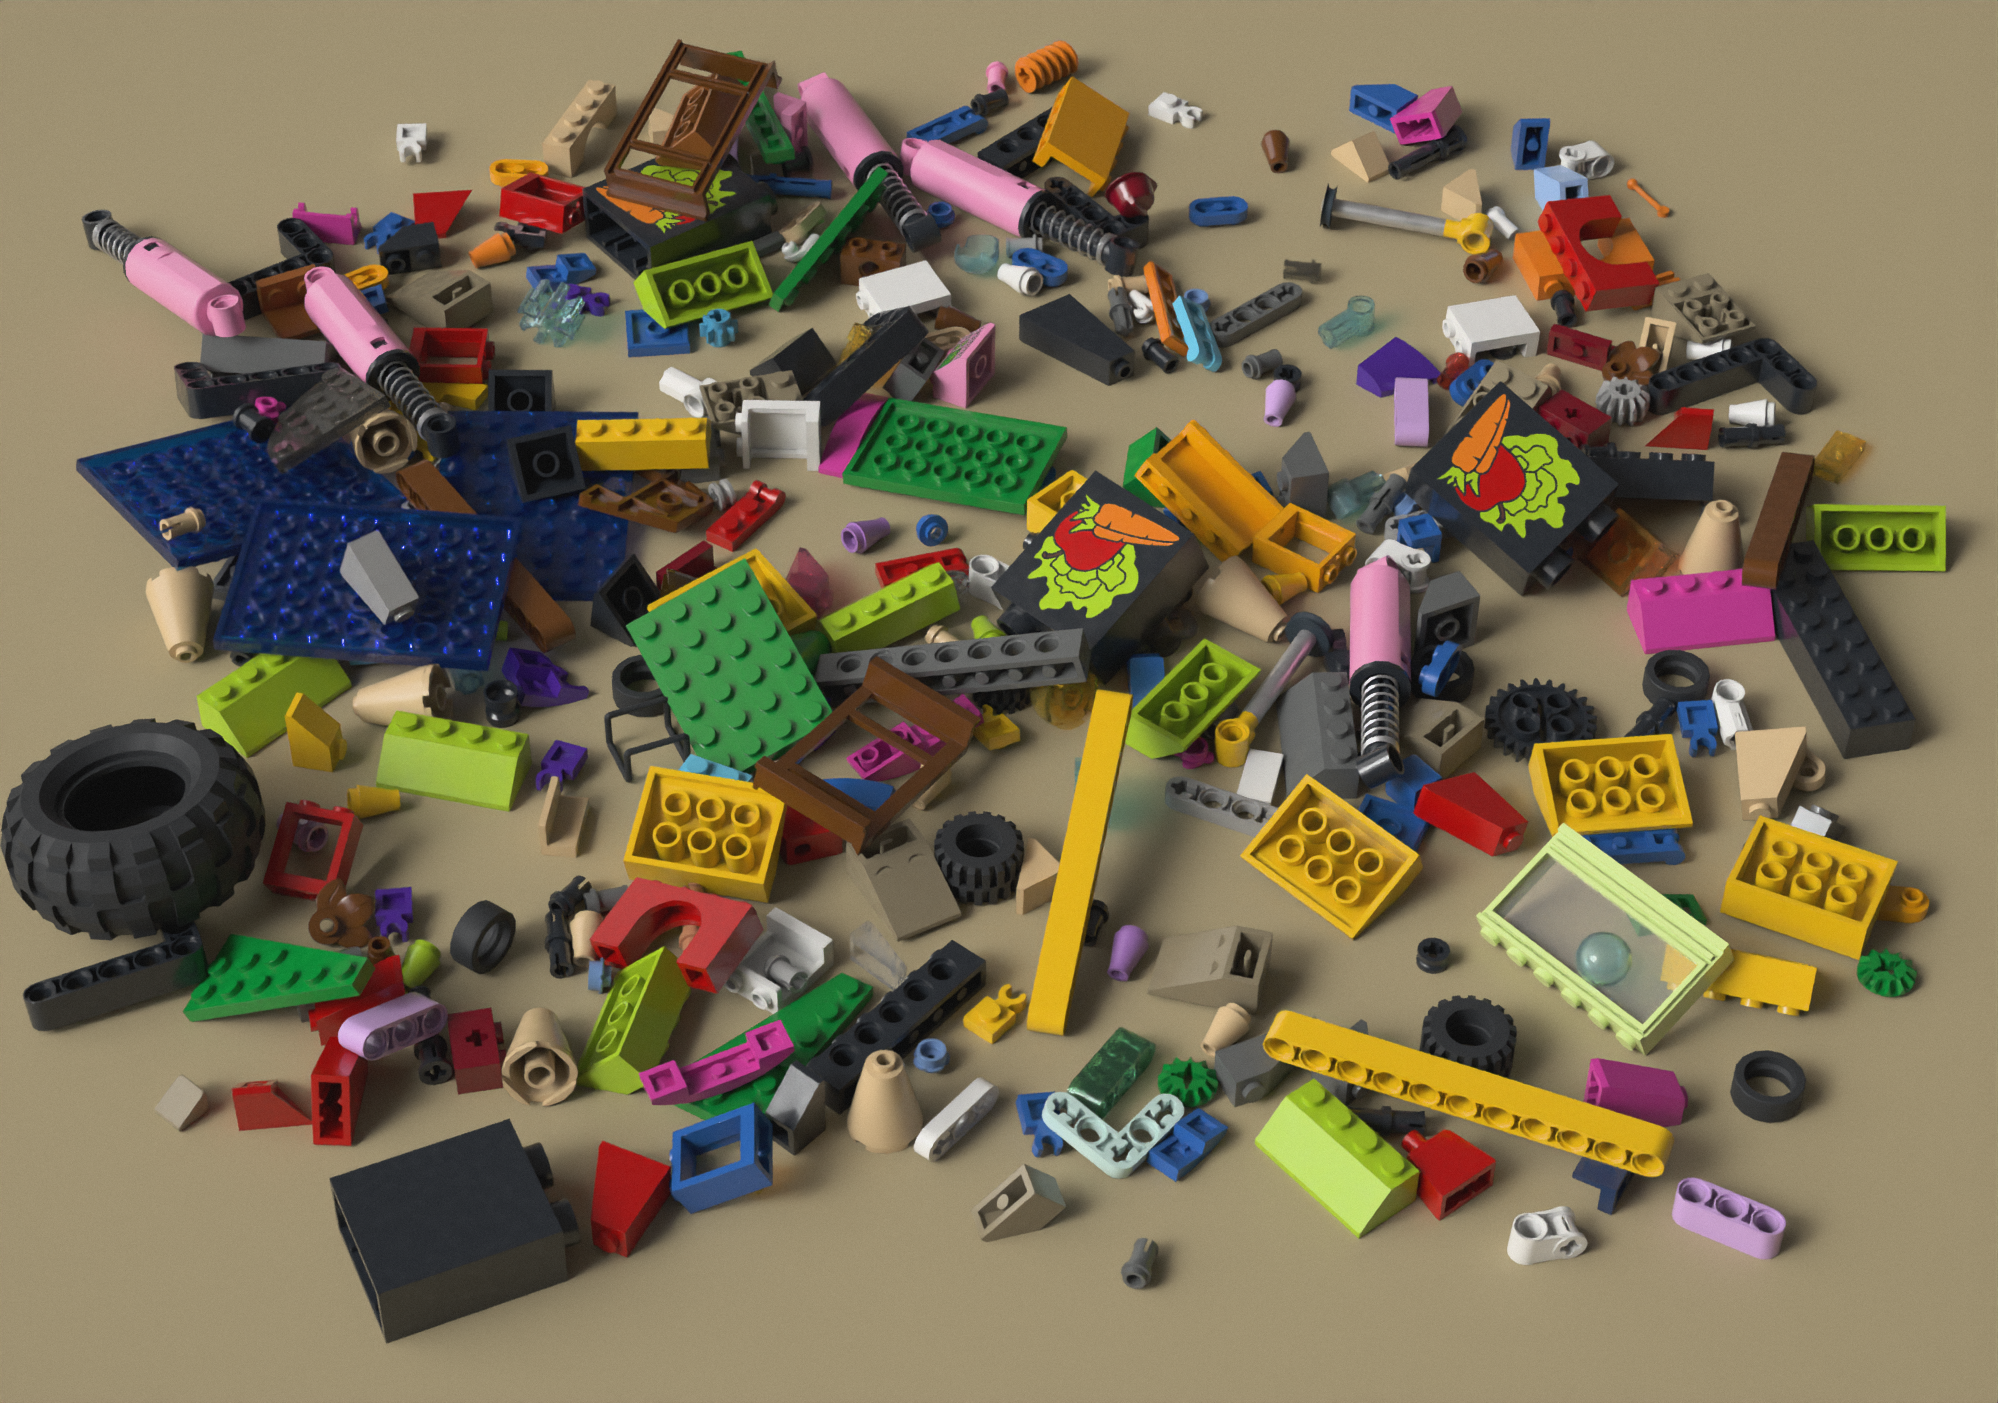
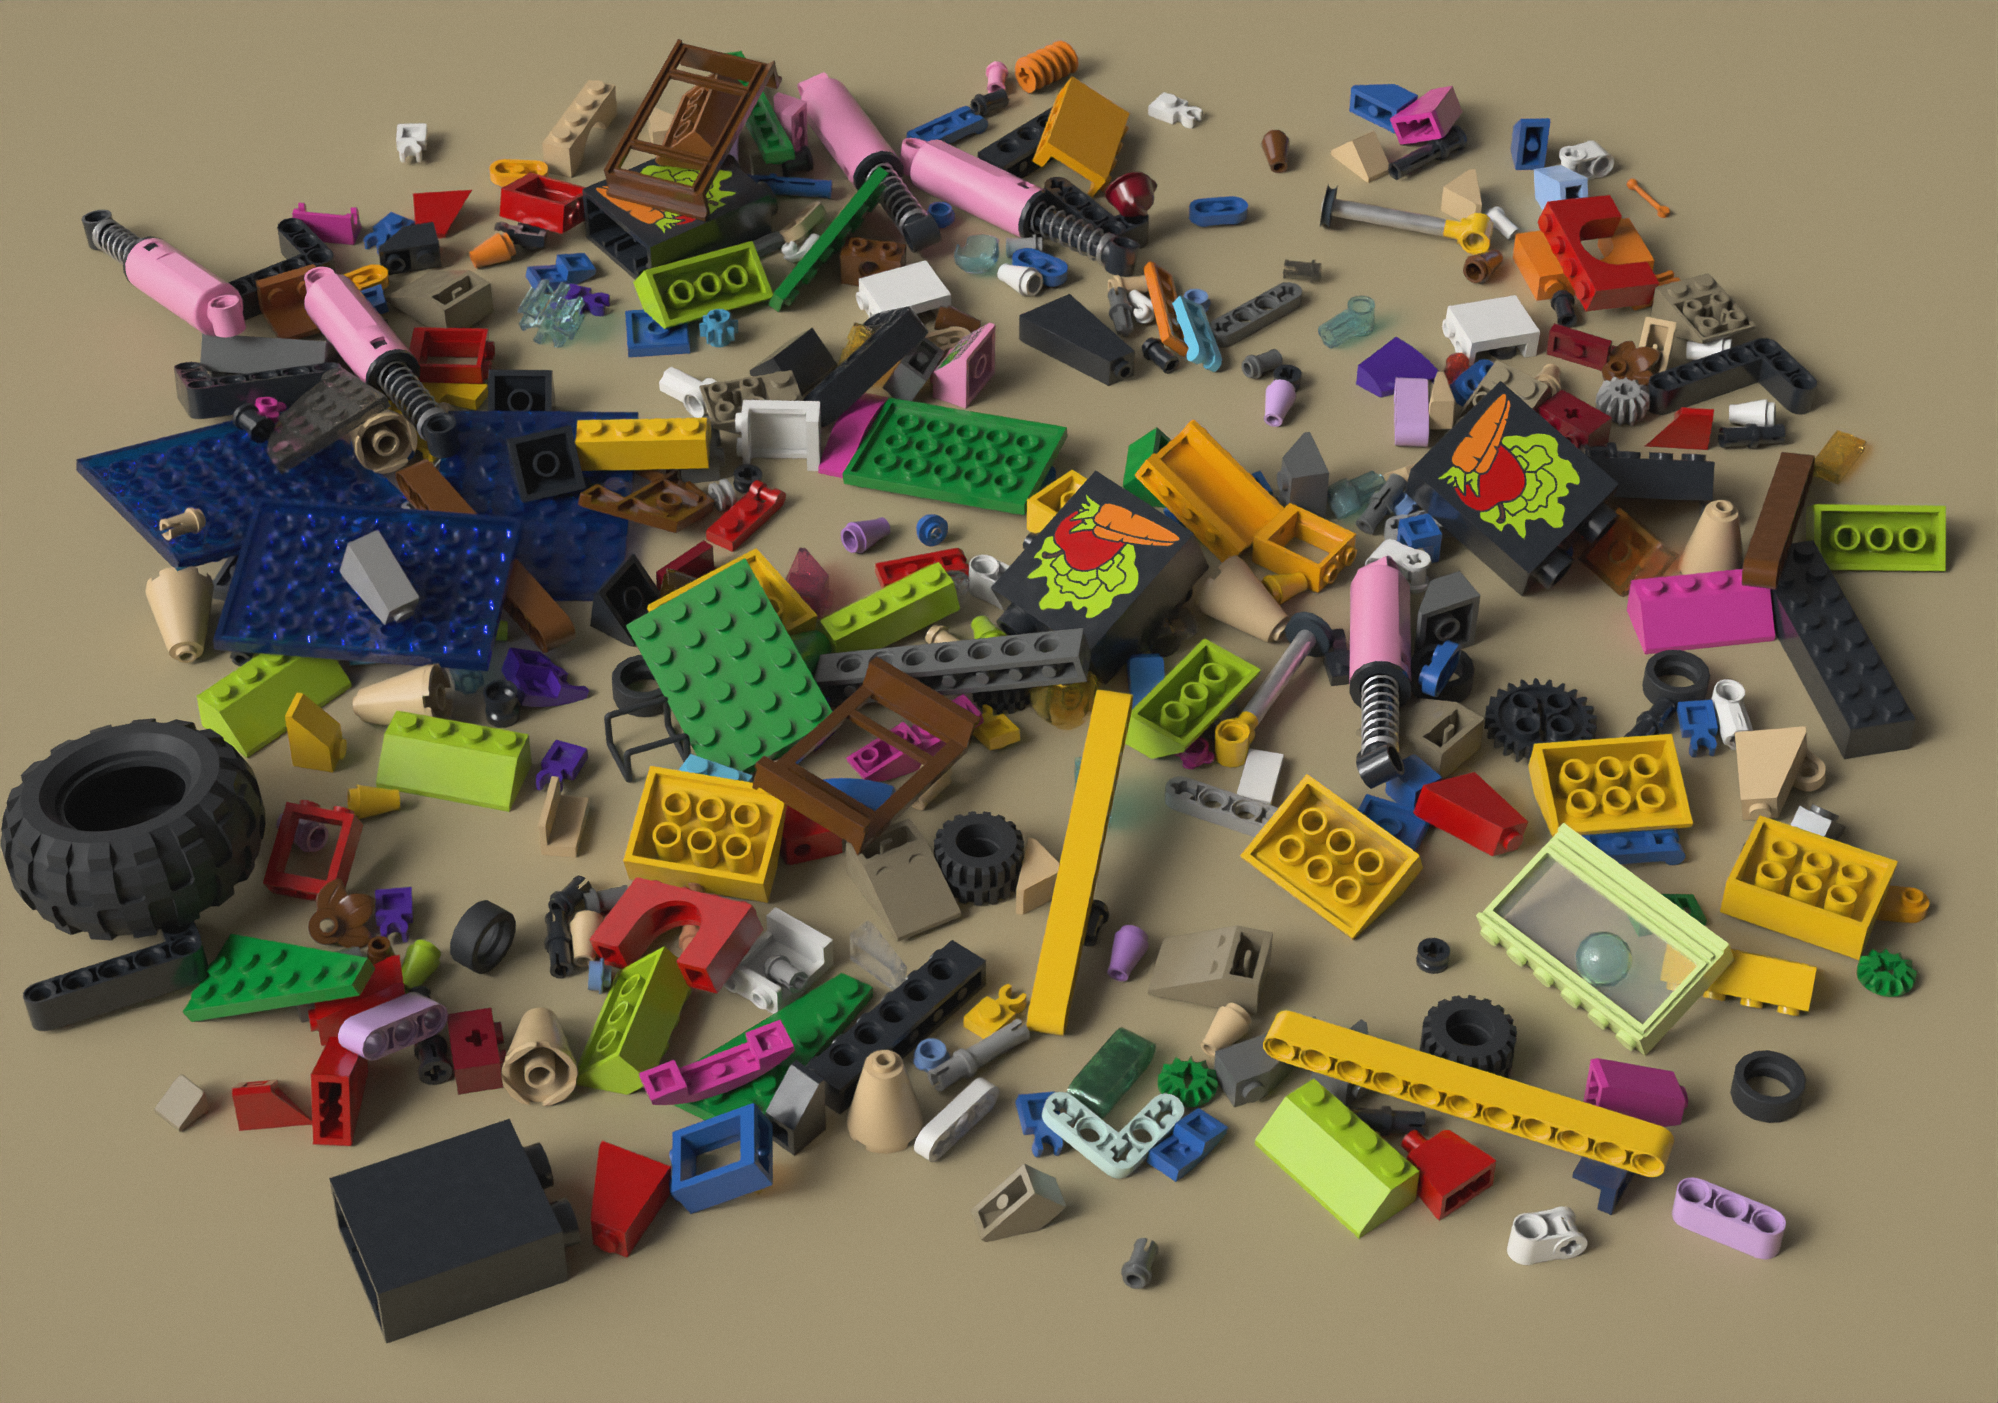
(746, 471): none -> black bush
(966, 1062): none -> light grey pin
(1319, 733): dark grey slope -> none
(1441, 404): none -> tan slope

